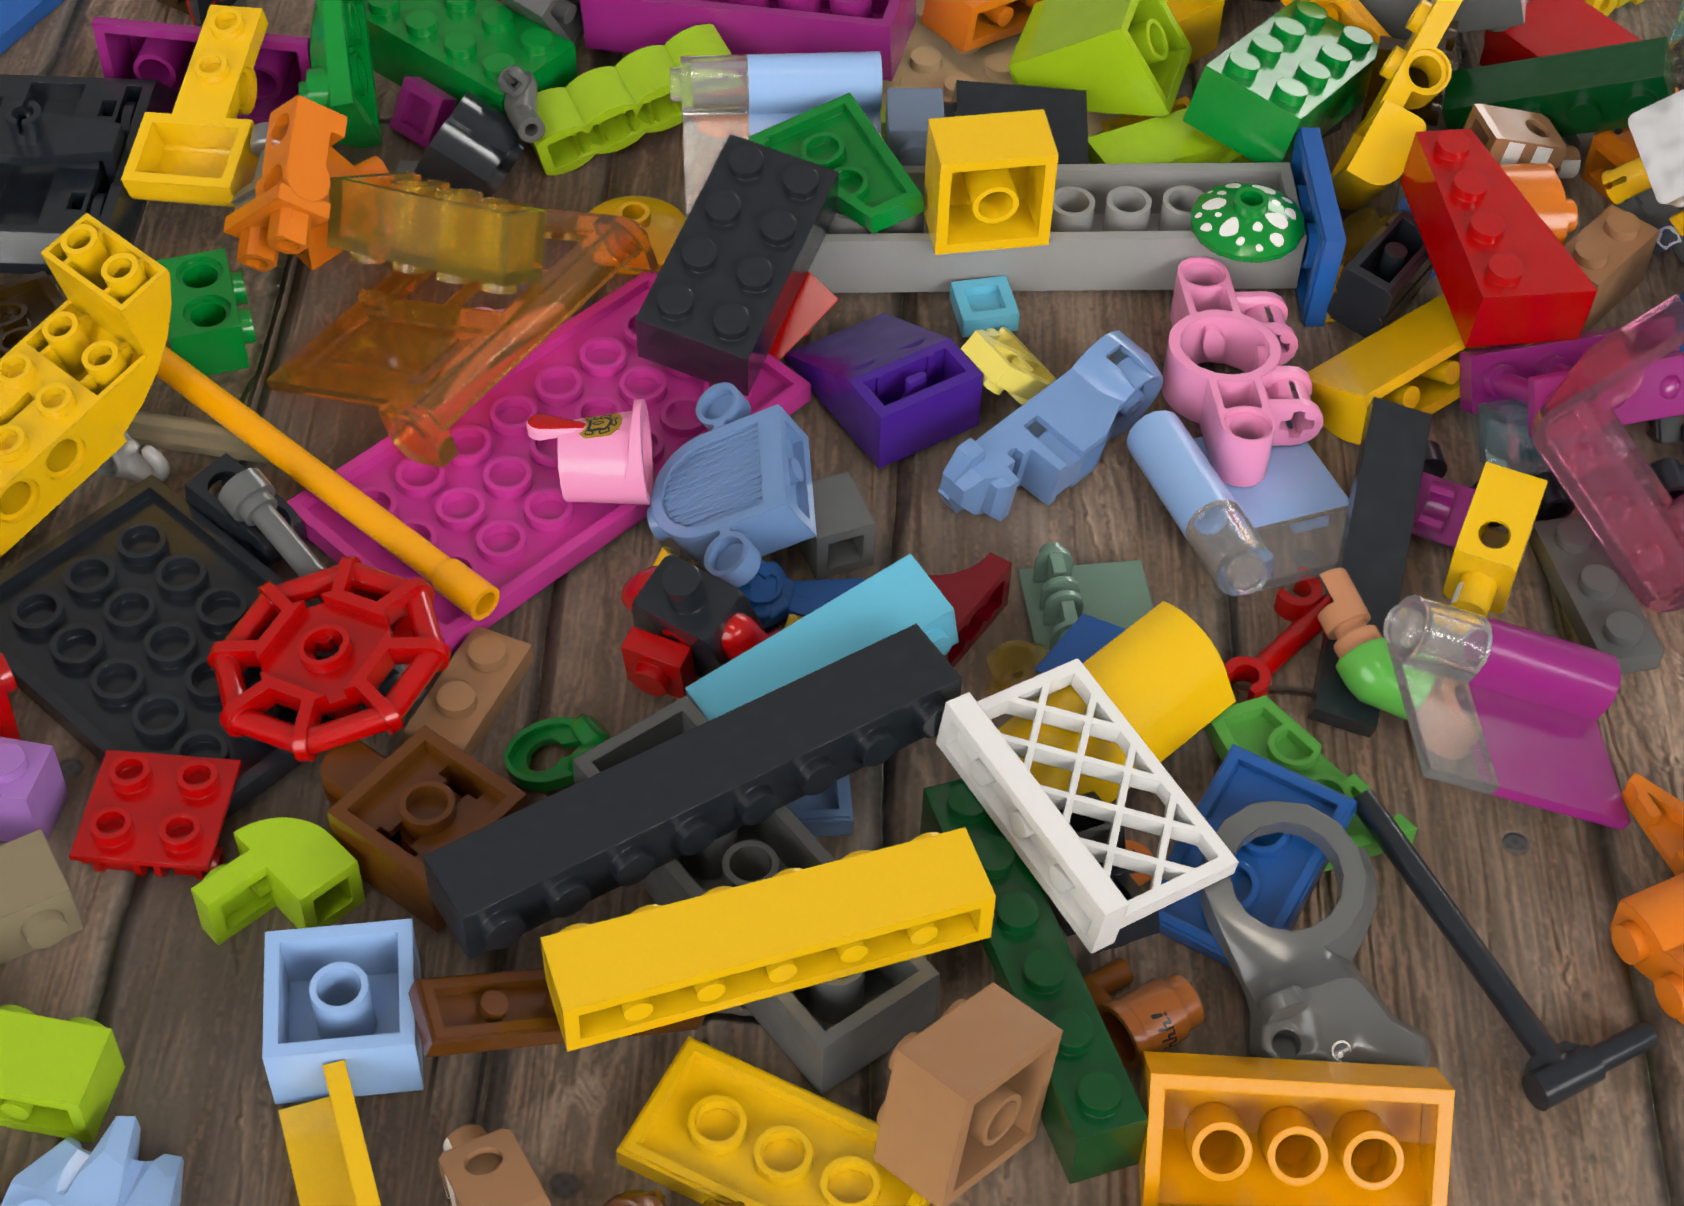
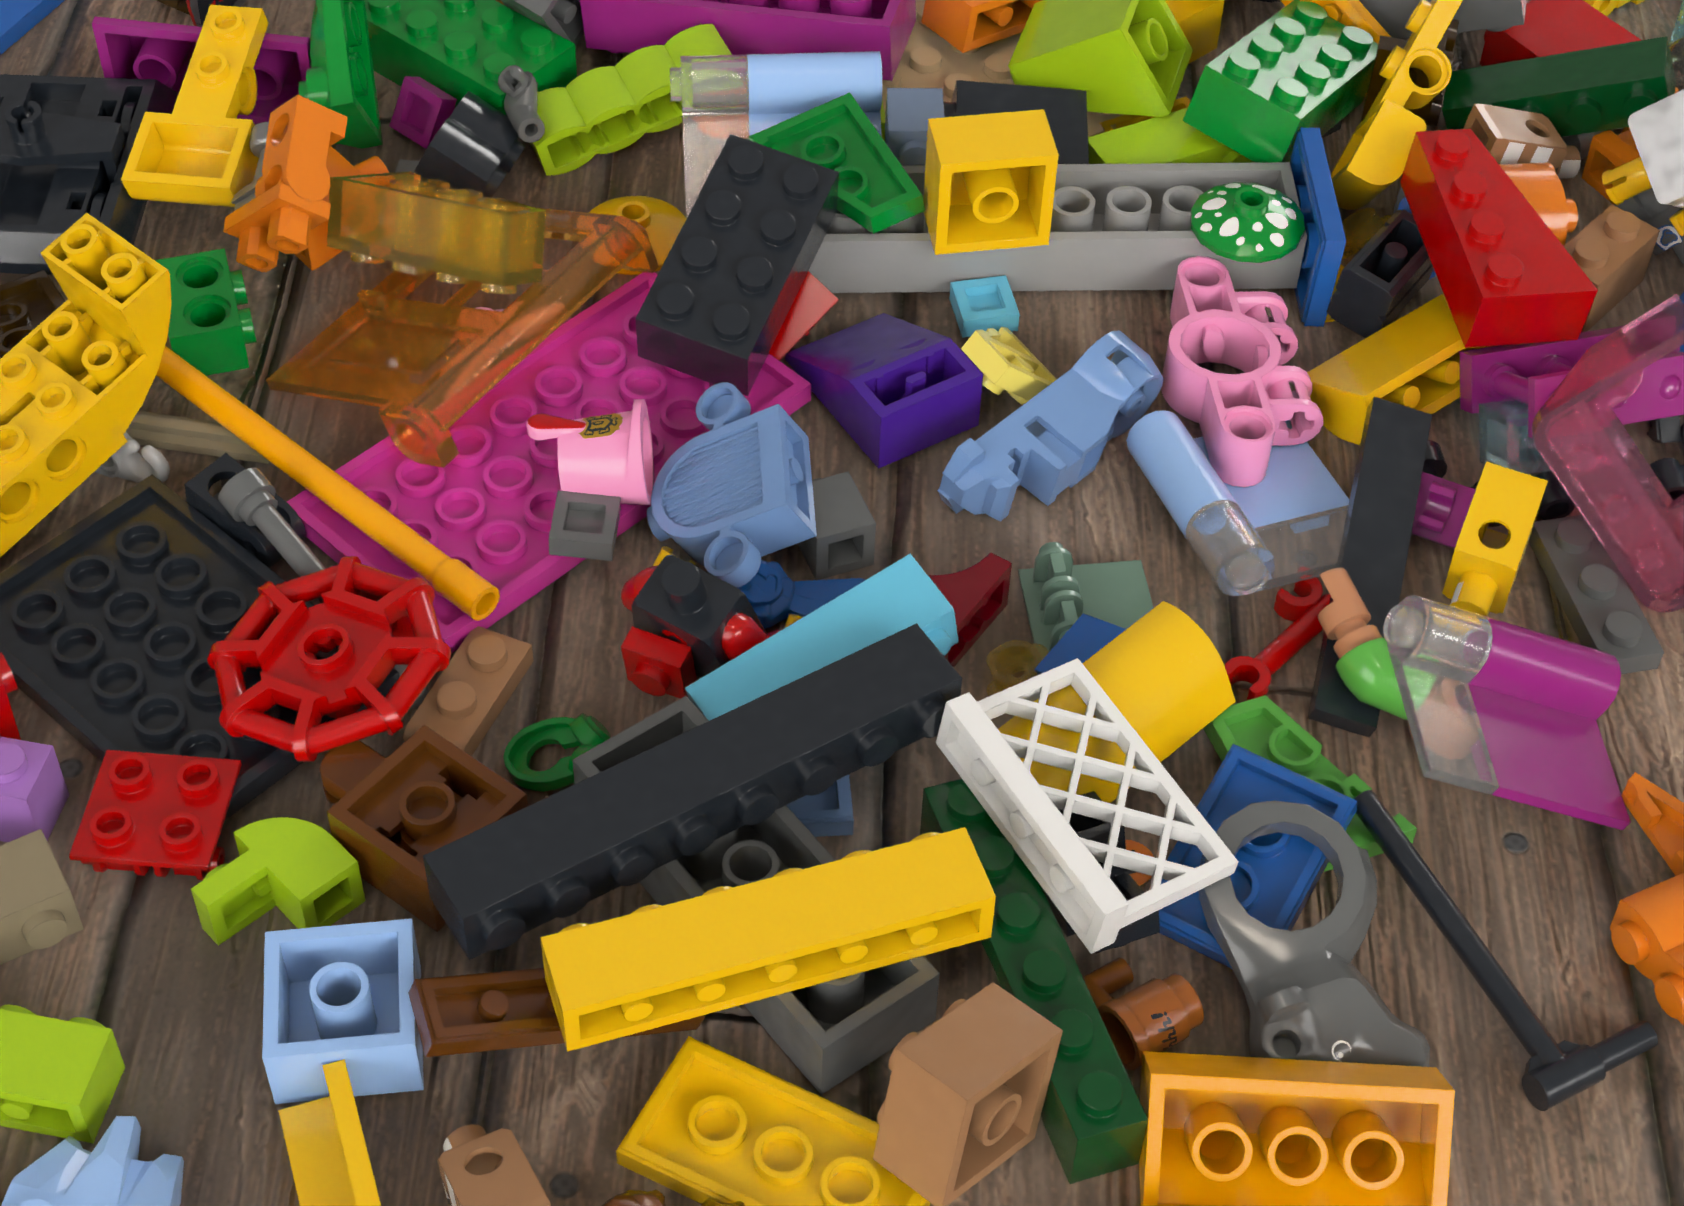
(584, 525): none -> dark grey plate

